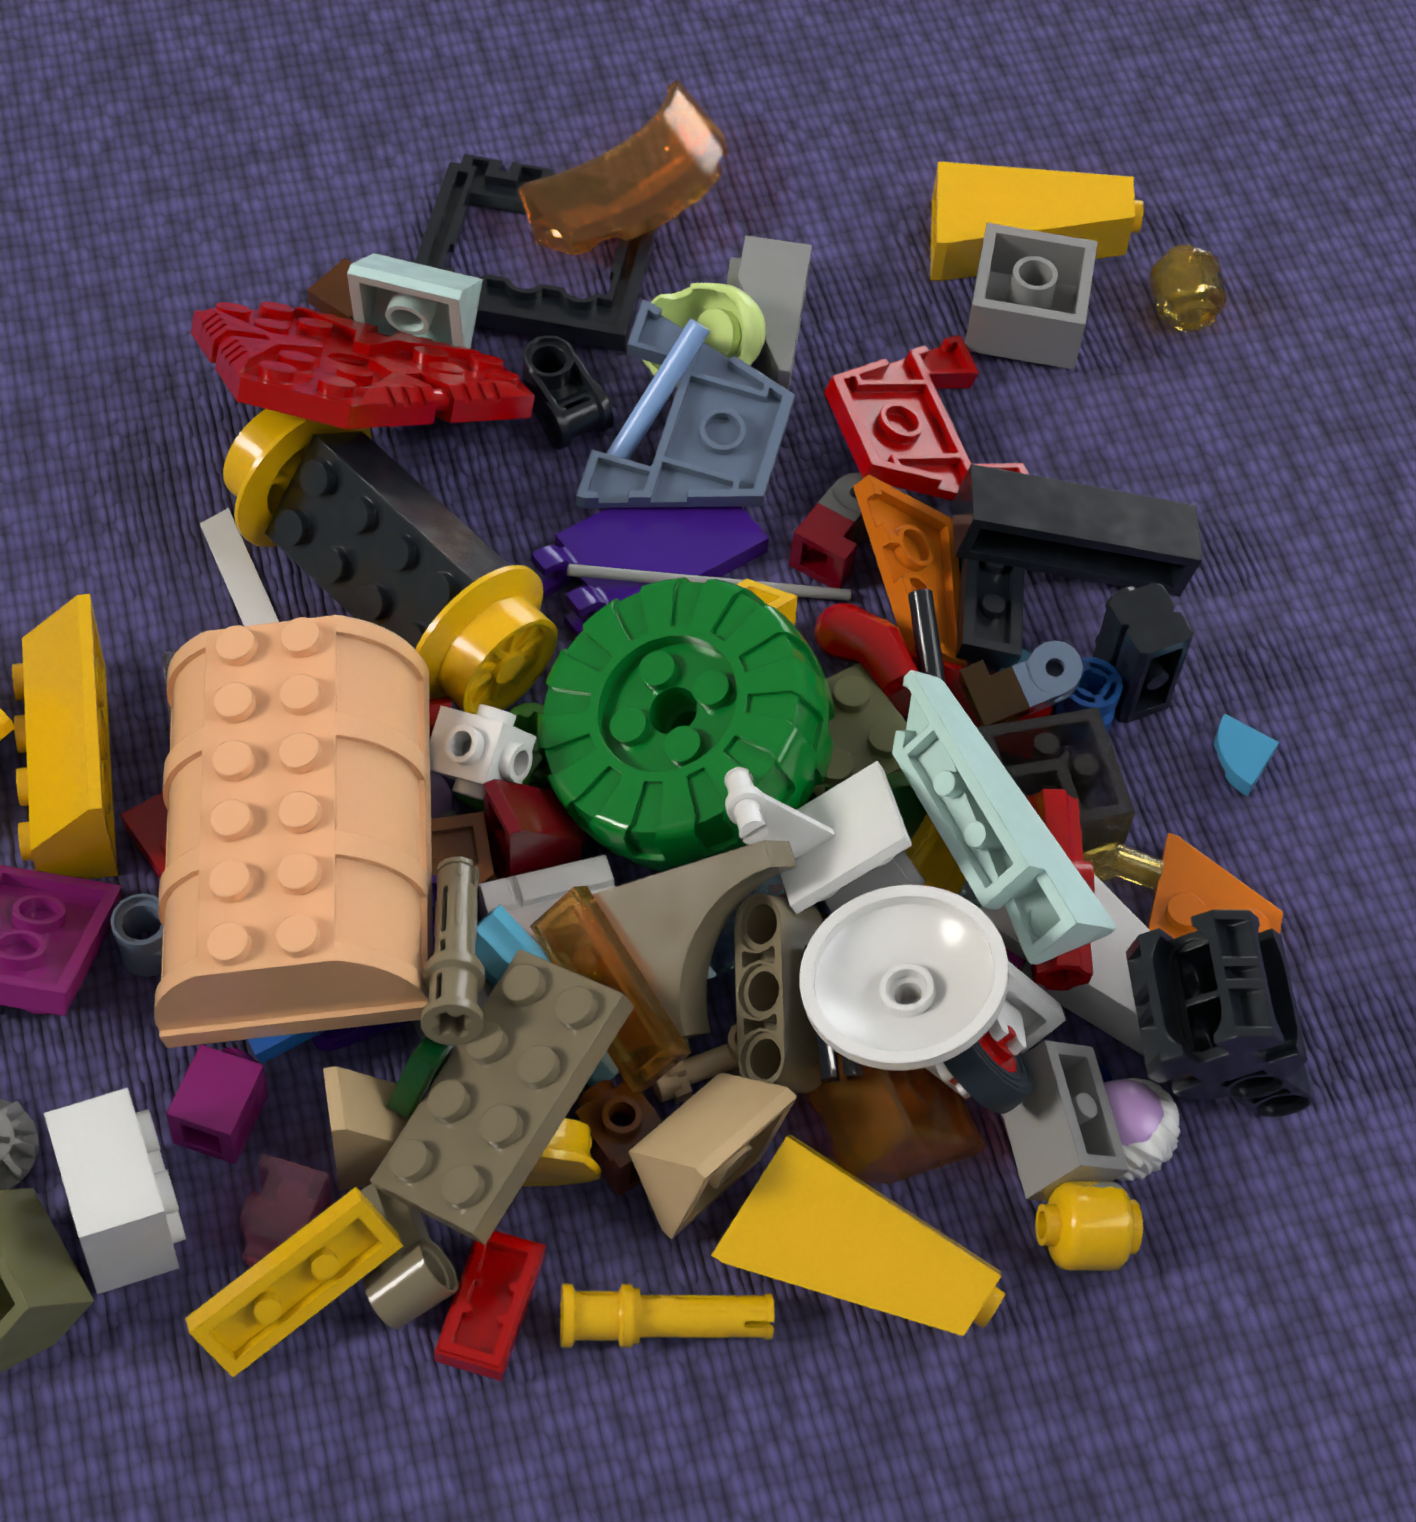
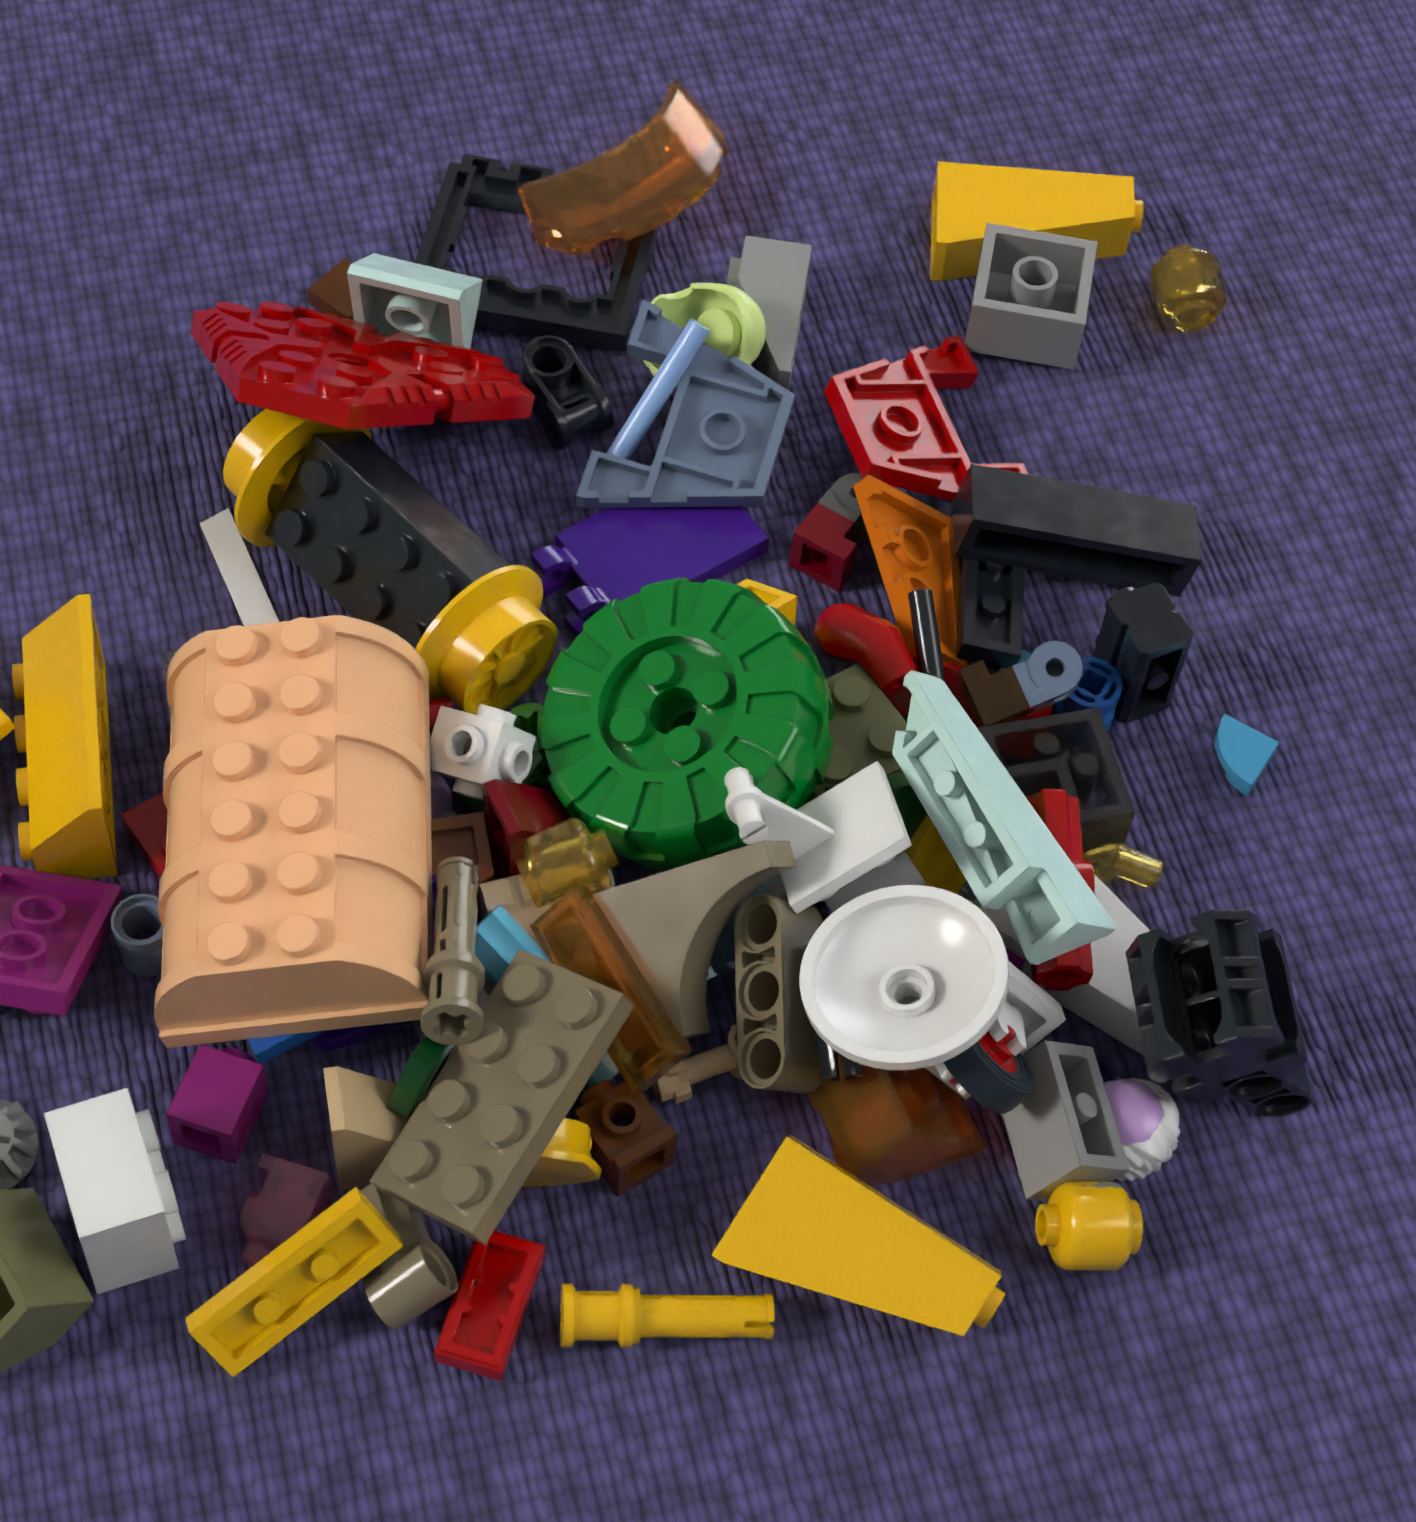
(564, 859): none -> clear yellow head
(652, 577): light grey piece -> none
(708, 1146): tan slope -> none
(1197, 885): orange wing -> none

